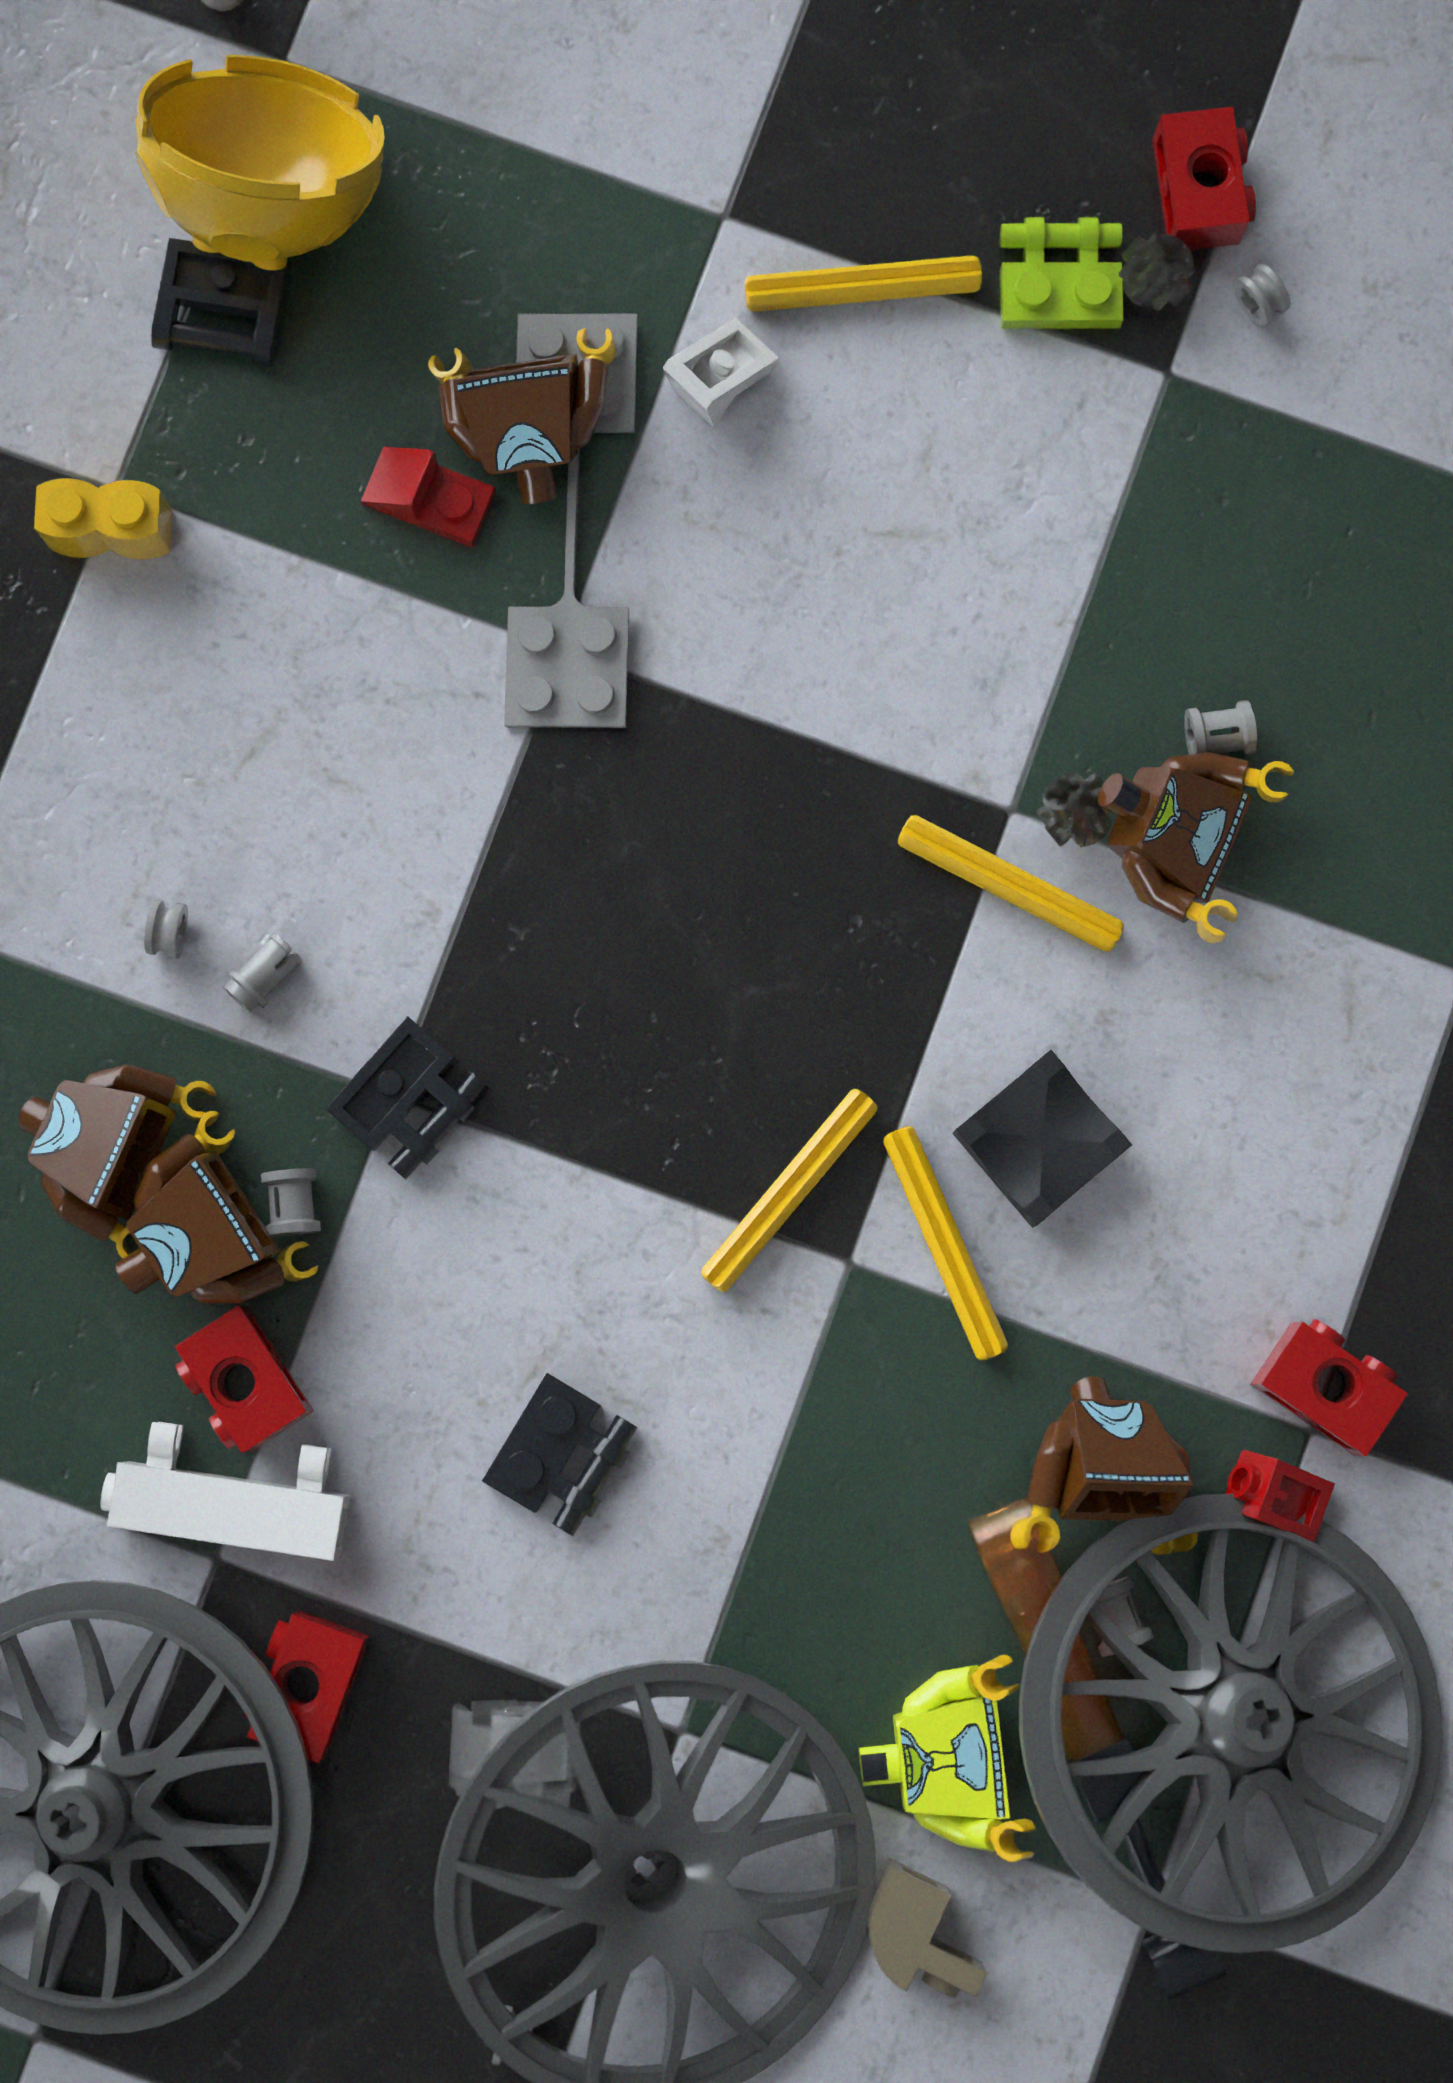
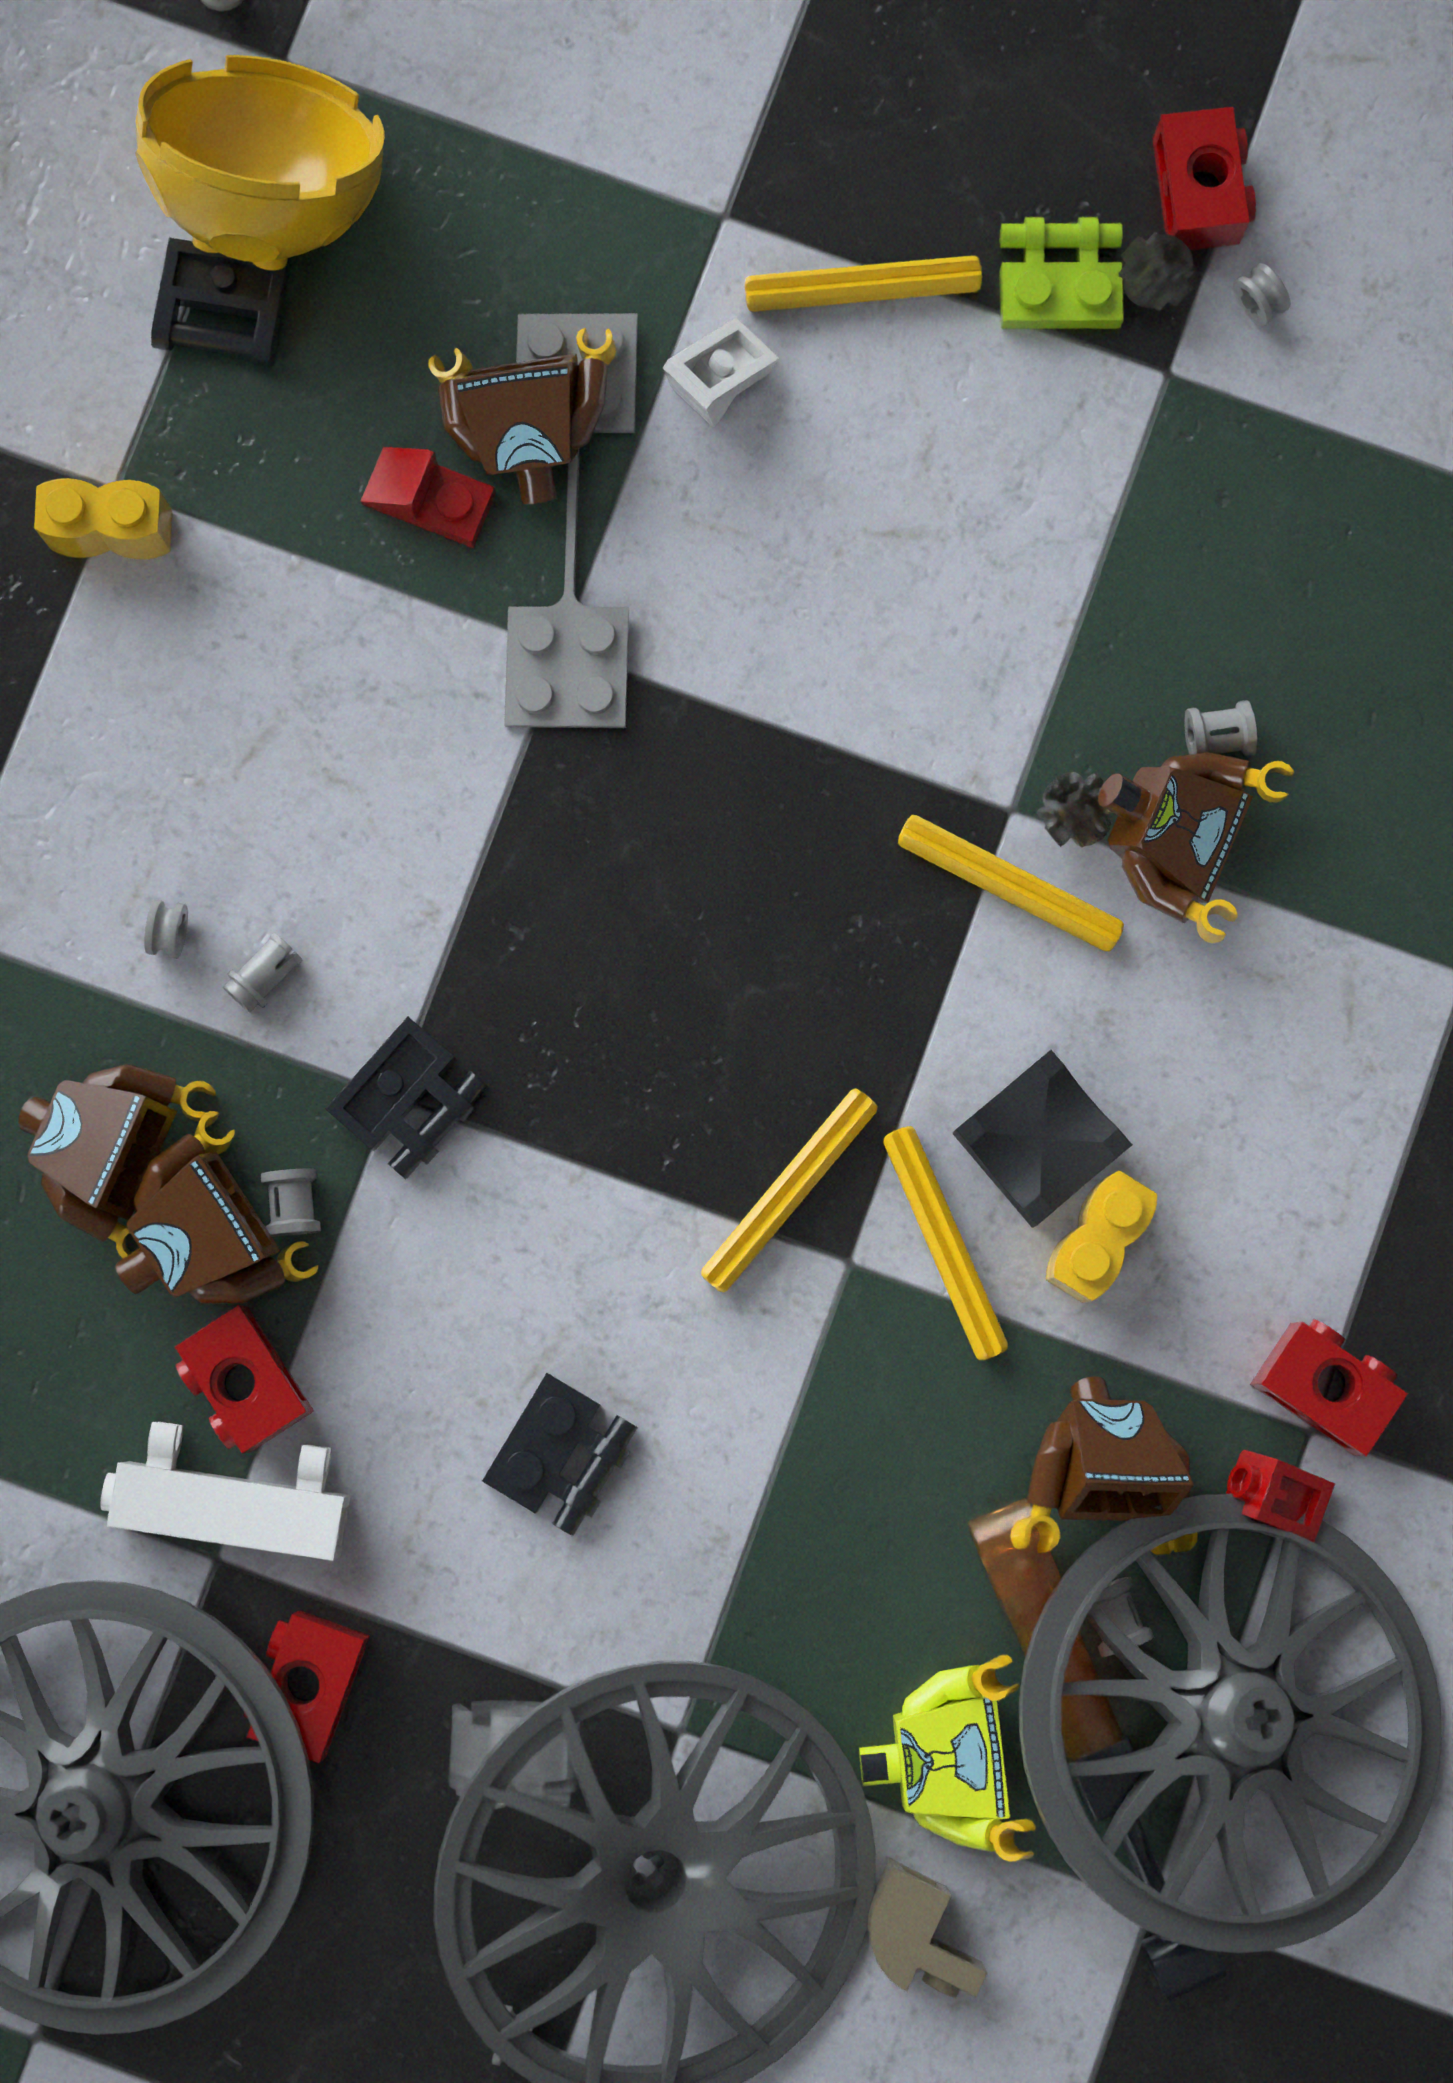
(1108, 1221): none -> yellow brick

